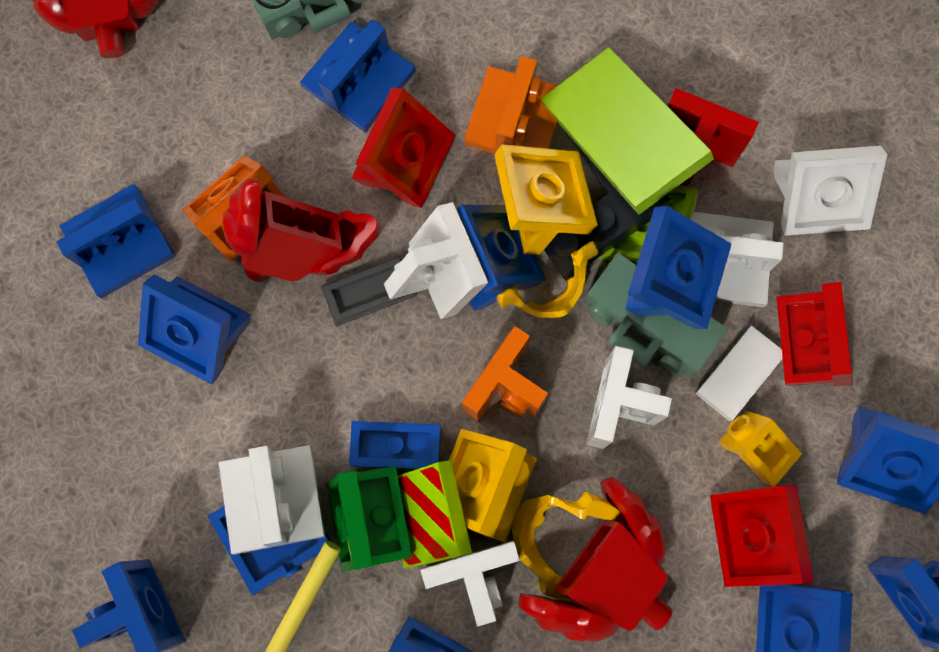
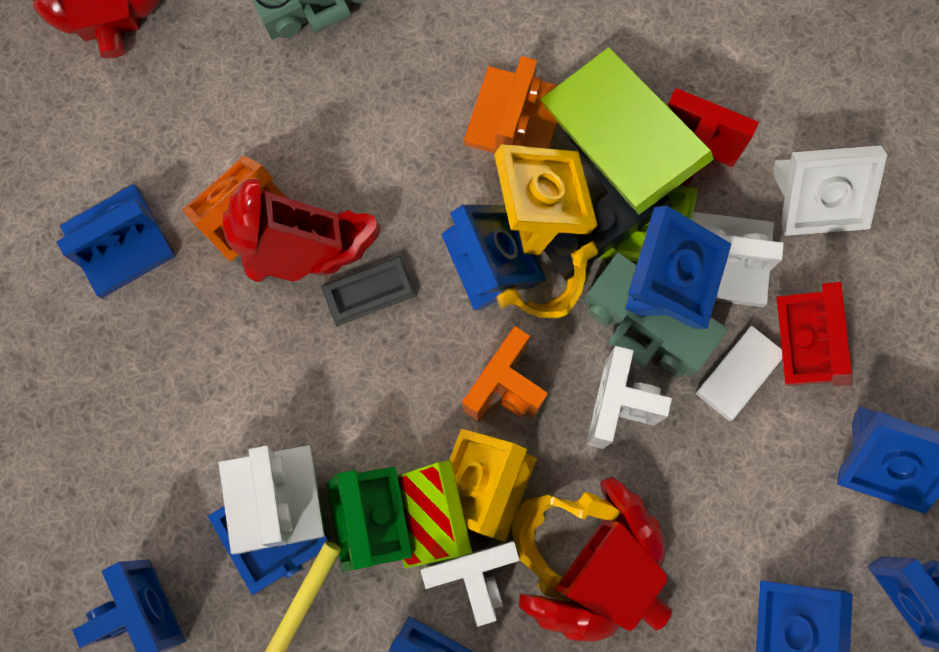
(188, 326): blue bracket -> none
(358, 74): blue bracket -> none
(394, 445): blue plate -> none
(403, 149): red bracket -> none
(441, 262): white bracket -> none
(761, 446): yellow bracket -> none
(761, 537): red bracket -> none

